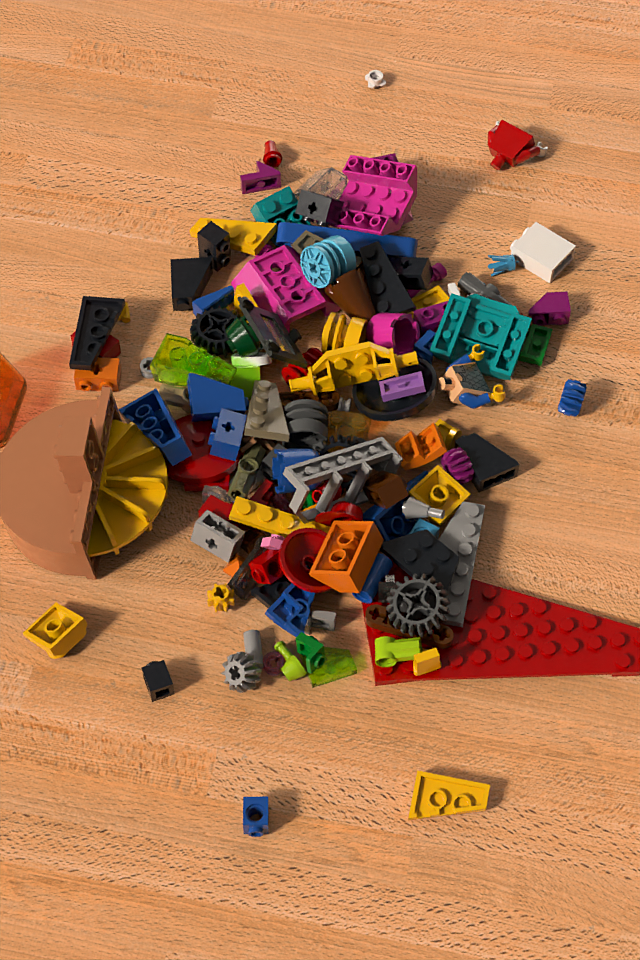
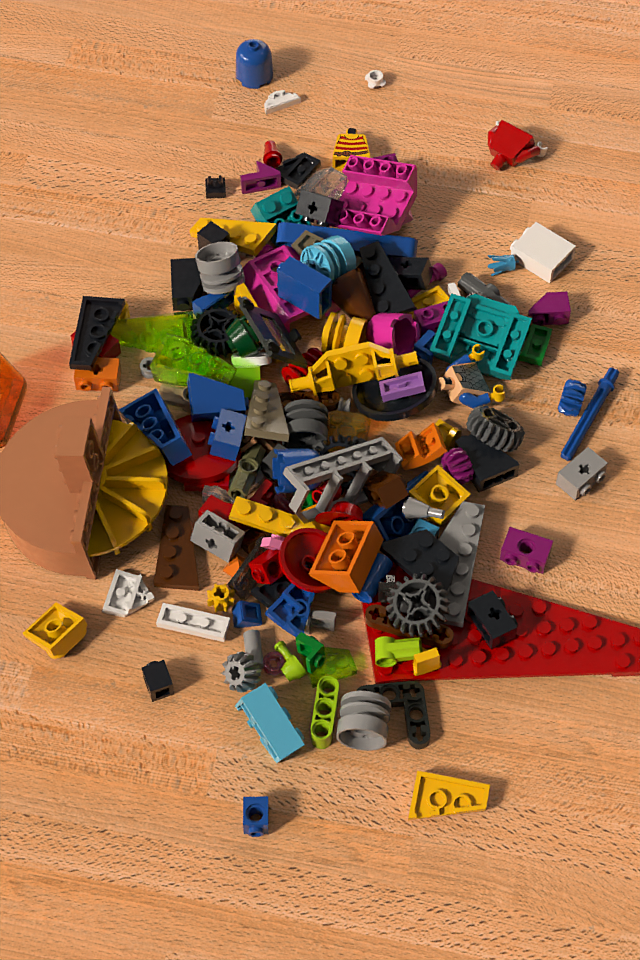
(126, 594): none -> white slope
(150, 330): none -> clear neon green wedge
(176, 554): none -> reddish brown wing
(193, 622): none -> white plate
(215, 187): none -> black tile
(219, 267): none -> light grey wheel
(246, 614): none -> blue slope
(254, 63): none -> blue cylinder
(271, 722): none -> medium azure wedge
(280, 100): none -> white tile
(298, 169): none -> black wing
(304, 287): none -> blue brick
(322, 722): none -> lime beam
(347, 145): none -> torso
(363, 720): none -> light grey wheel
(410, 703): none -> pearl dark grey beam
(492, 619): none -> black brick
(495, 428): none -> dark grey gear
(518, 541): none -> magenta brick
(582, 474): none -> light grey brick
(605, 386): none -> blue axle

